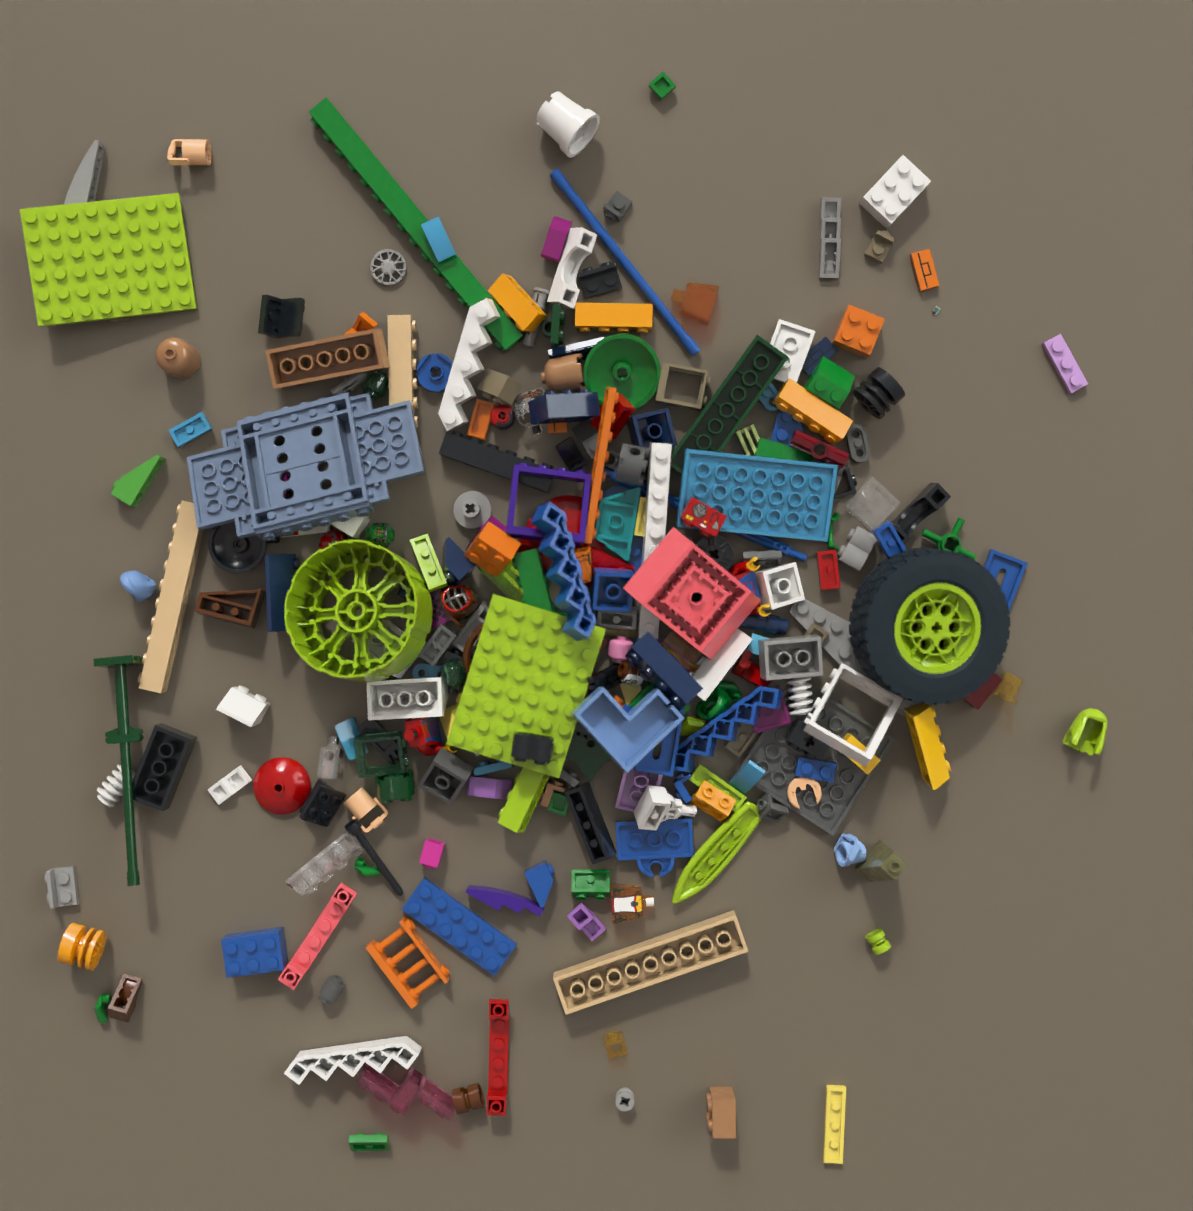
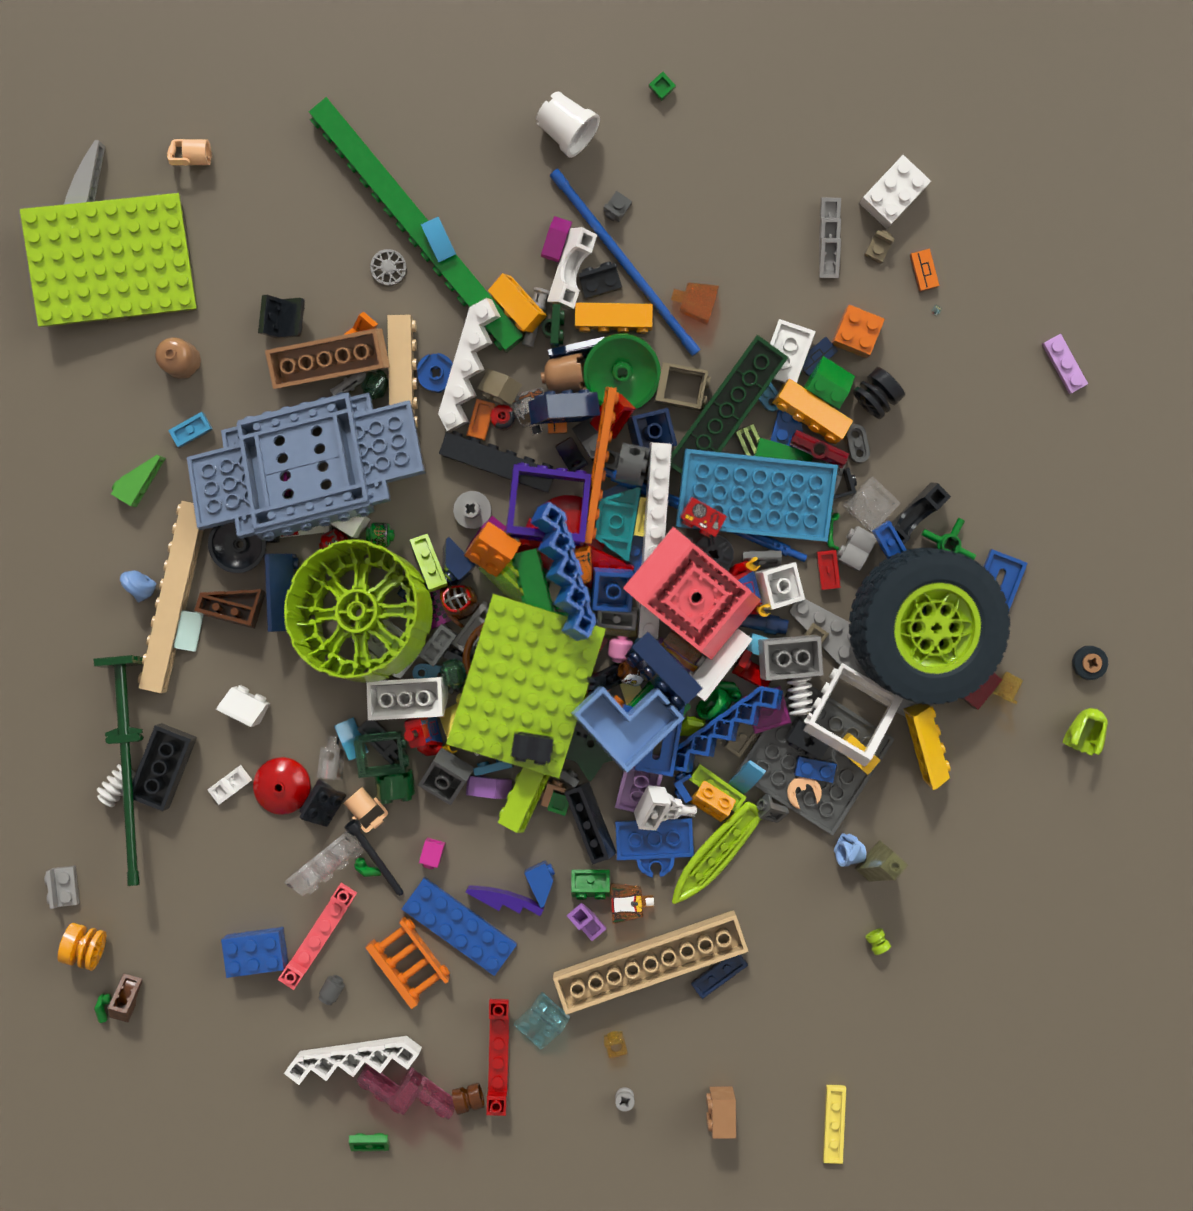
(188, 631): none -> light aqua slope
(542, 1021): none -> clear light blue bracket
(718, 975): none -> dark blue tile
(1083, 659): none -> black wheel

